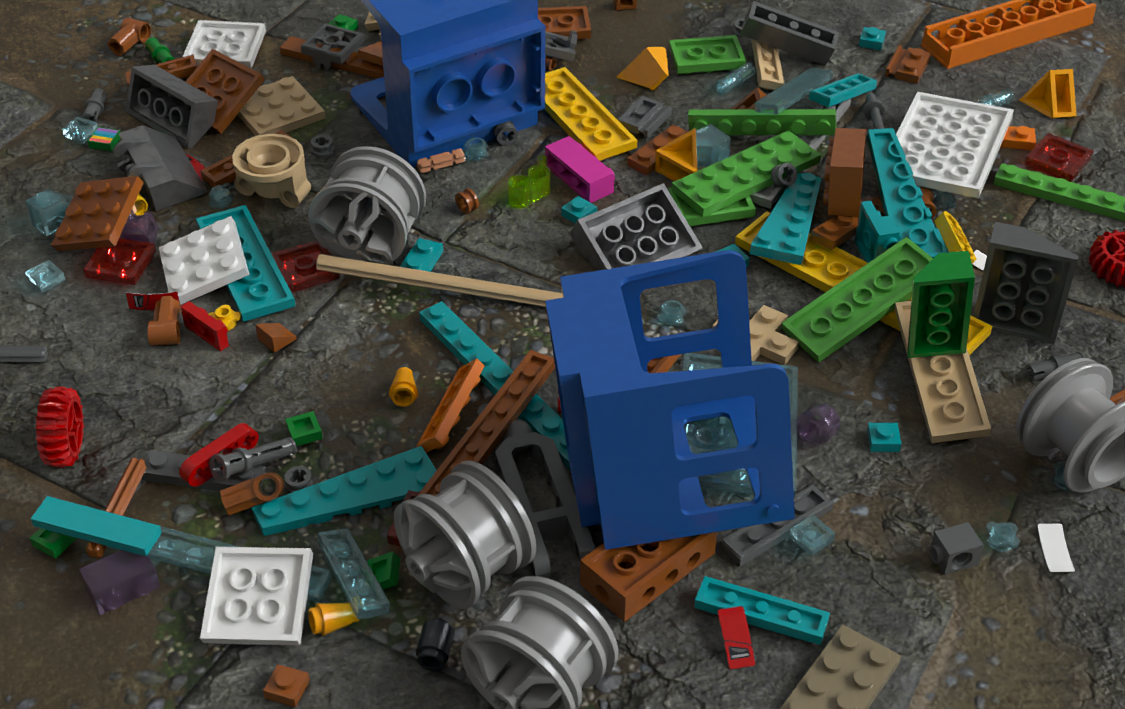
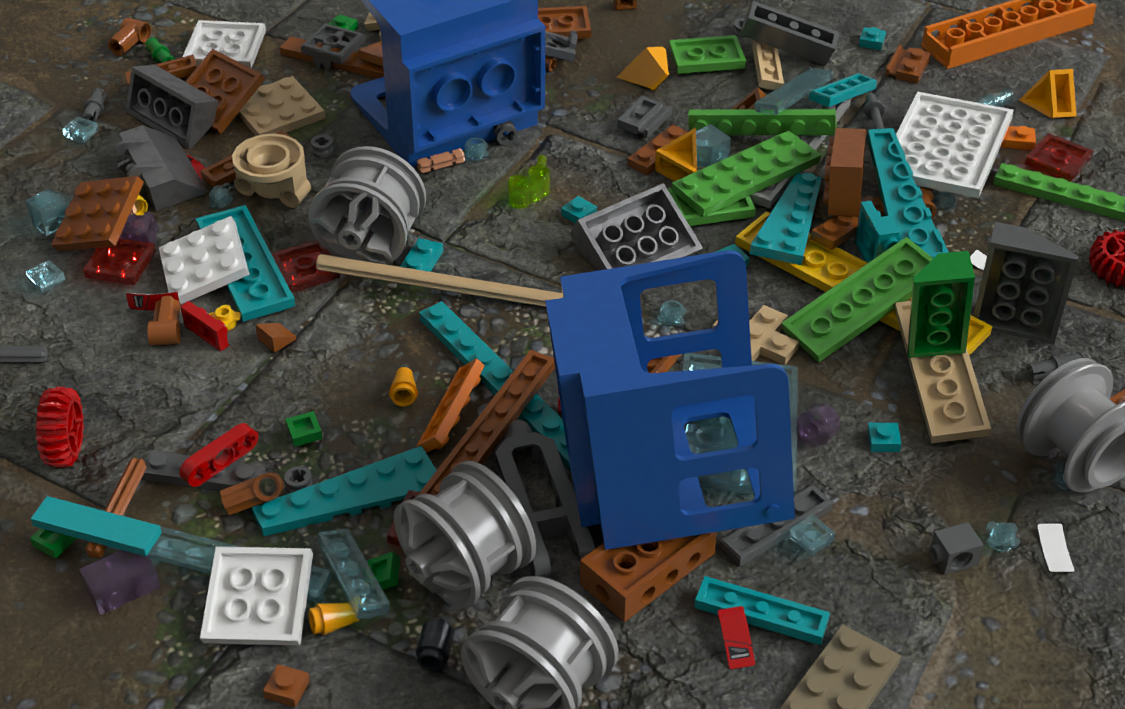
(104, 139): tile -> none
(243, 460): dark grey pin -> none
(466, 201): dark orange bush -> none
(579, 169): dark pink brick -> none
(585, 116): yellow plate -> none
(735, 78): clear light blue axle -> none
(789, 179): dark grey bush -> none
(953, 234): yellow beam -> none

